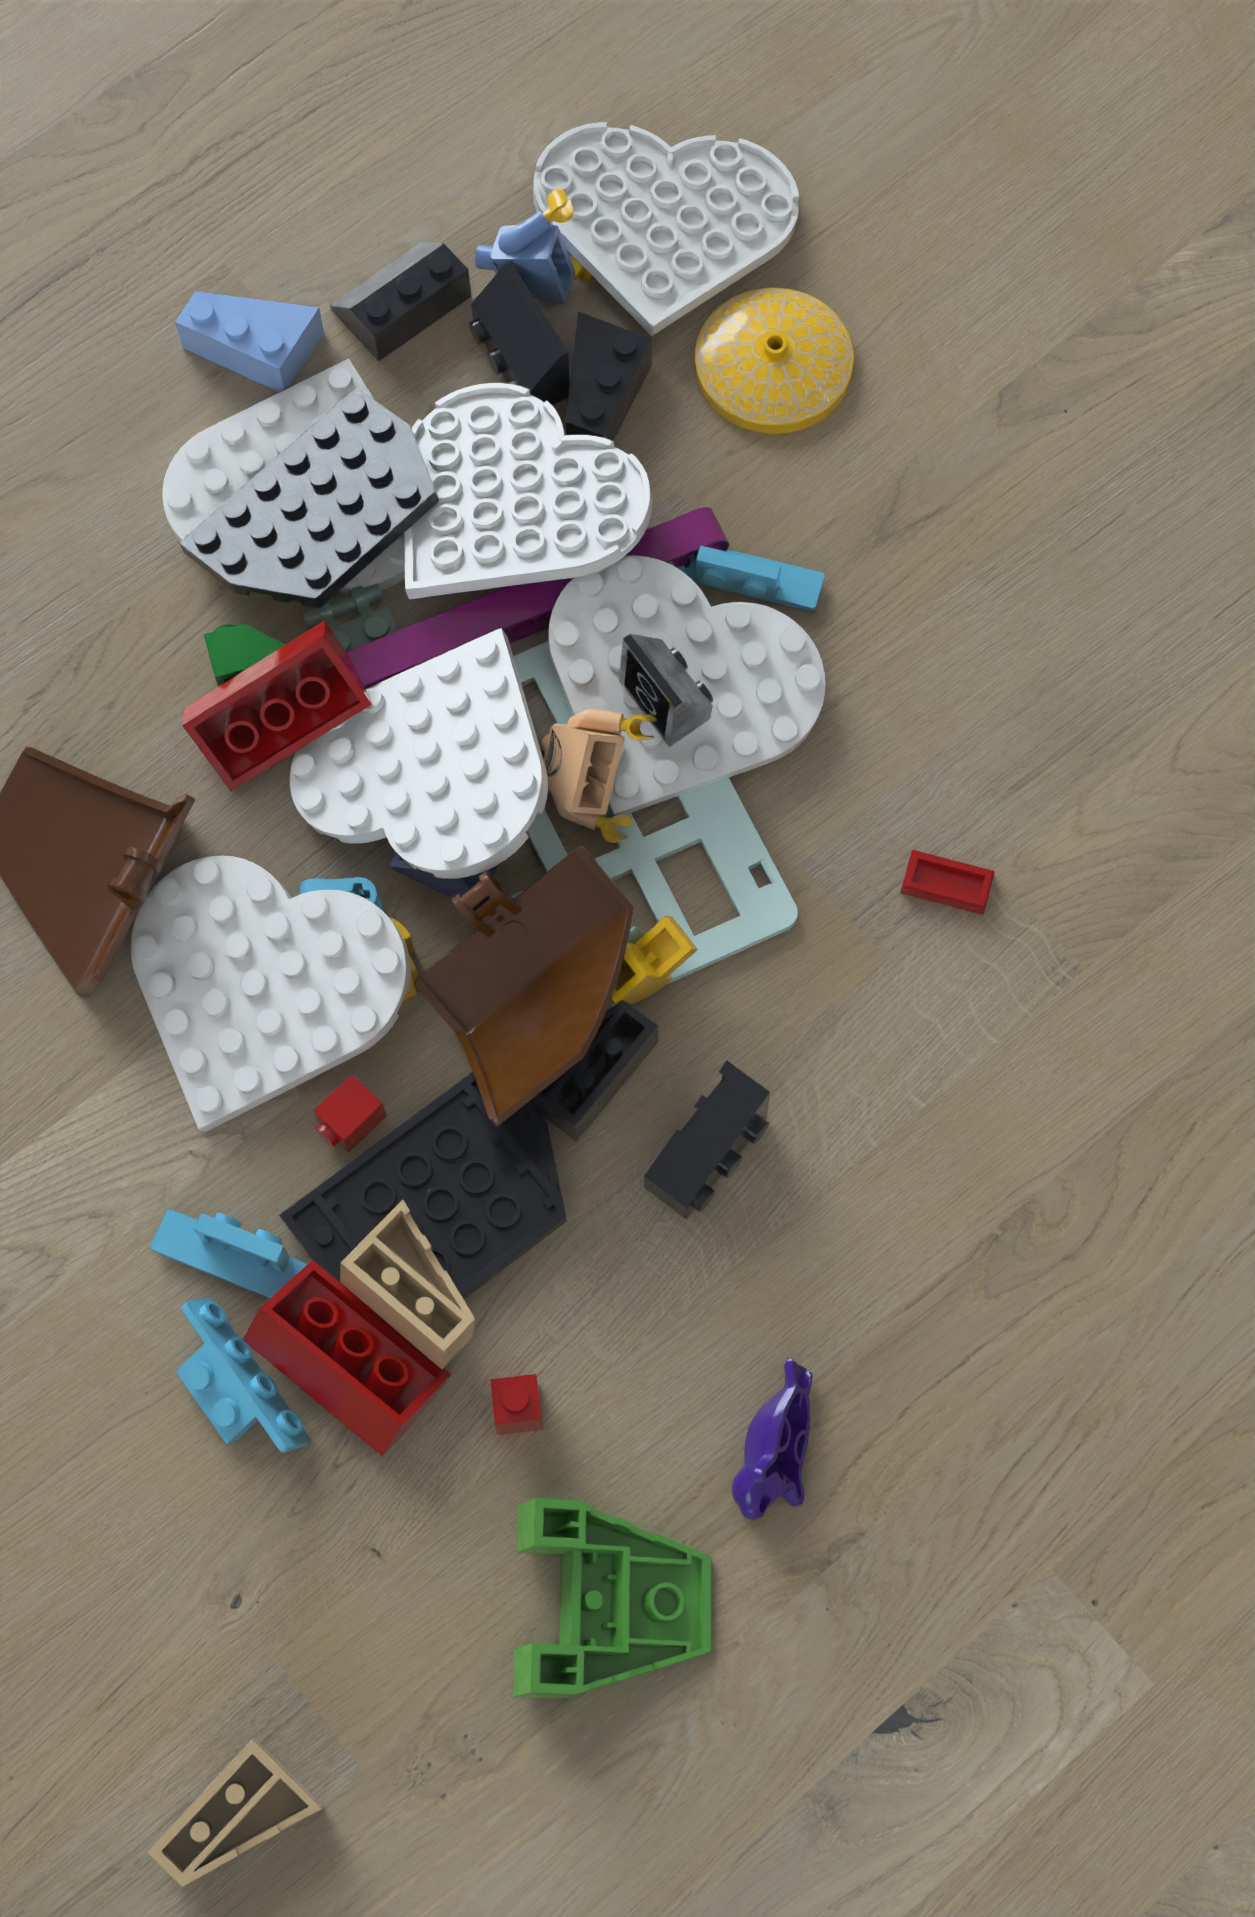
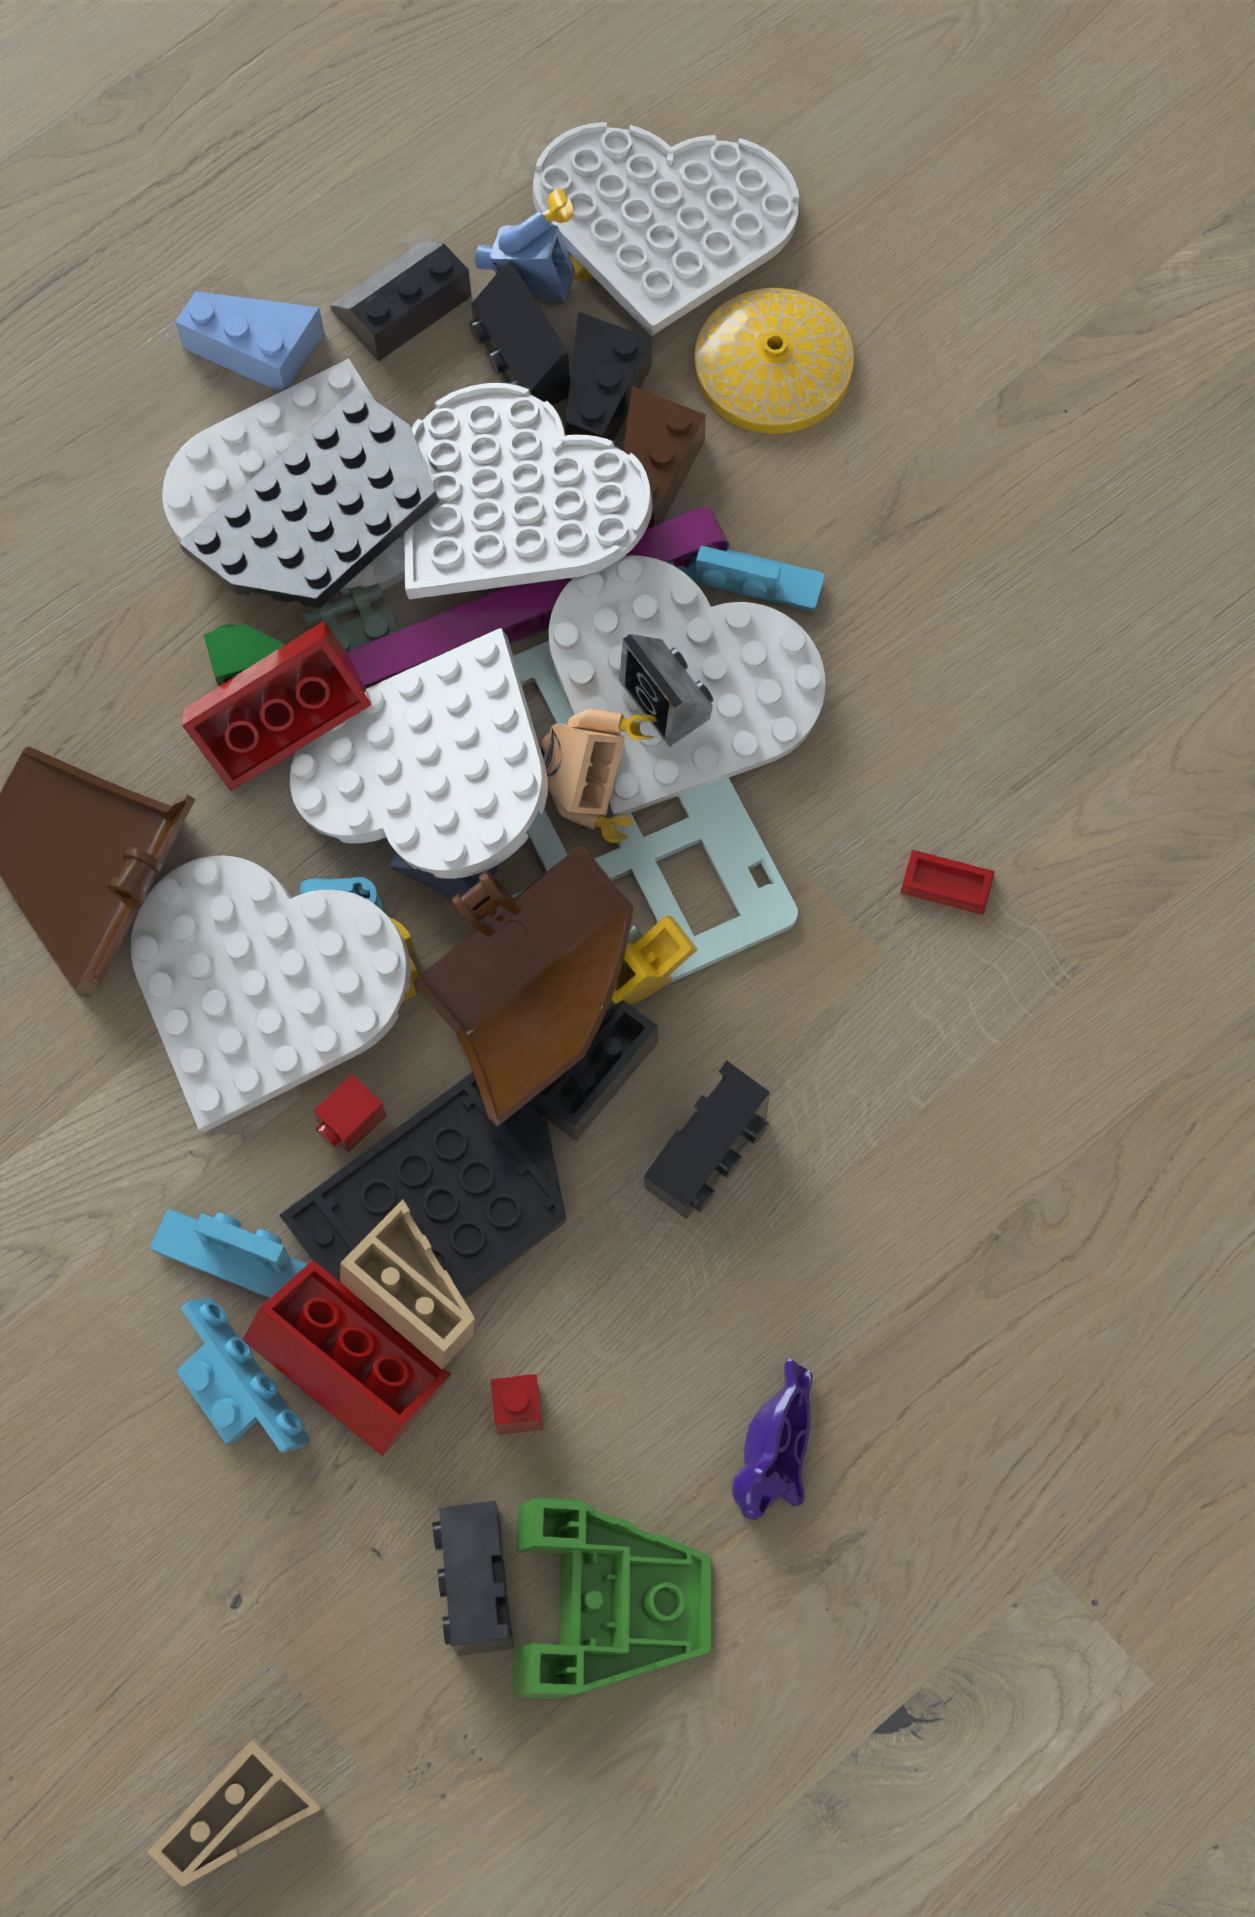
(473, 1578): none -> black wedge
(665, 442): none -> reddish brown wedge

